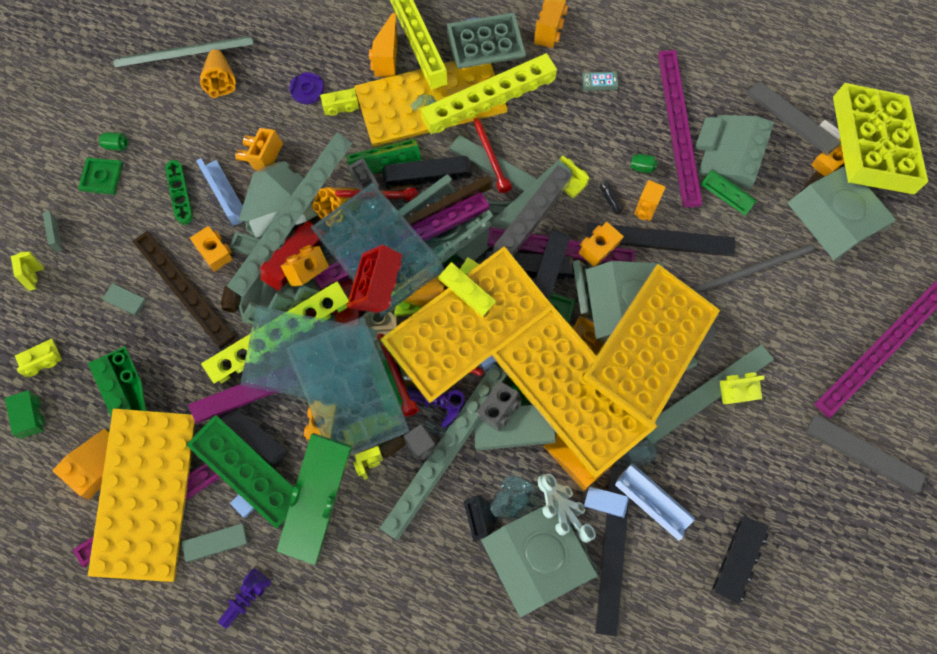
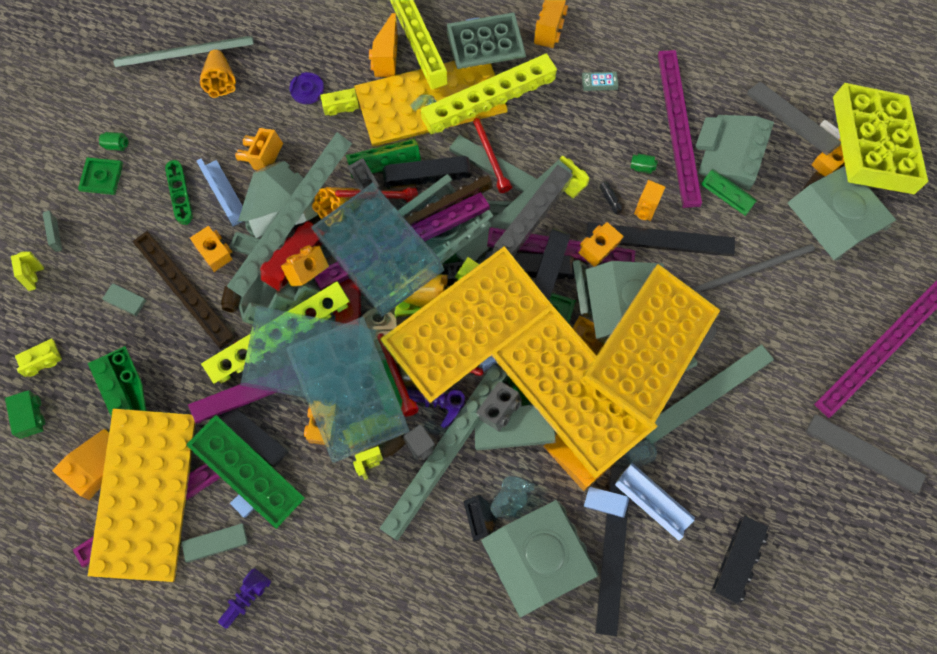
(314, 498): green piece -> none
(375, 279): red slope -> none
(466, 289): neon yellow plate -> none
(549, 486): light aqua plant -> none
(741, 389): neon yellow bracket -> none

